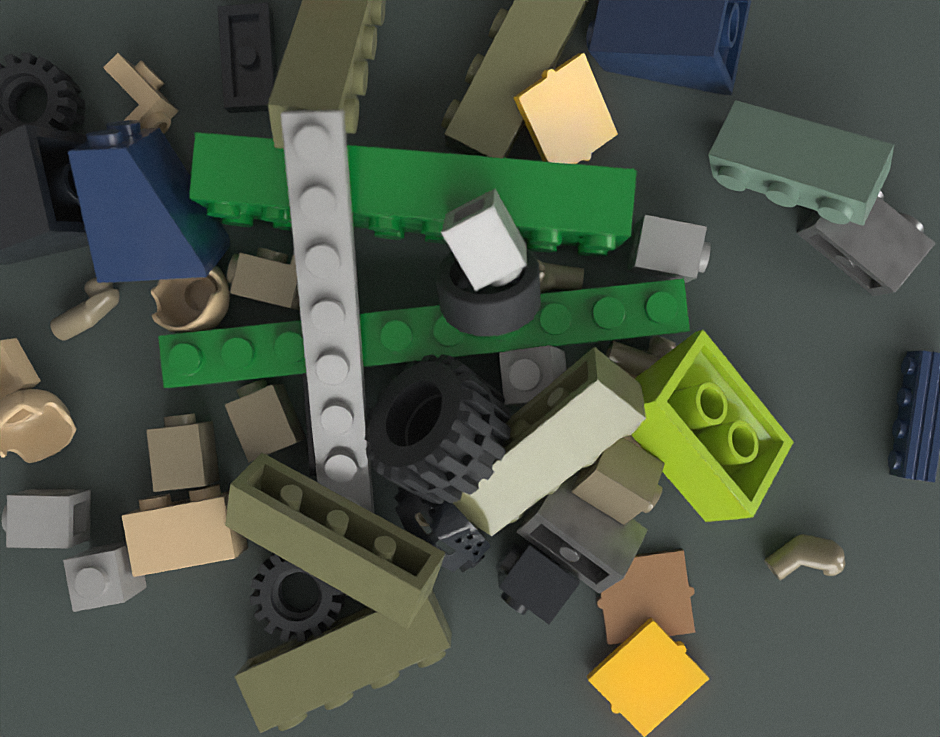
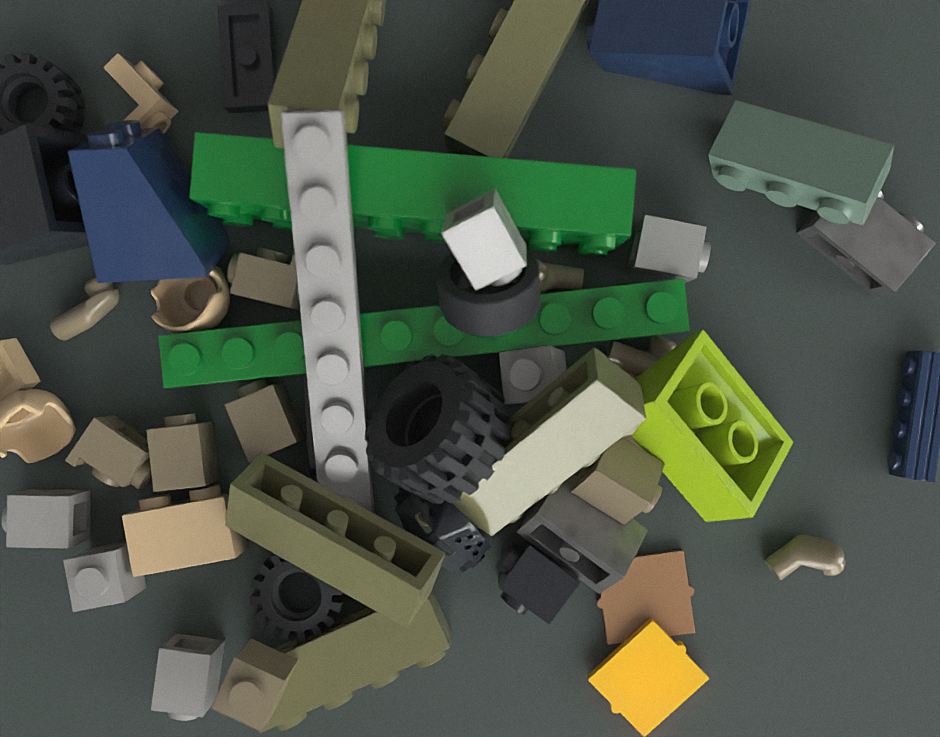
(115, 453): none -> dark tan brick
(187, 676): none -> light grey brick
(254, 684): none -> dark tan brick
(566, 113): yellow piece -> none

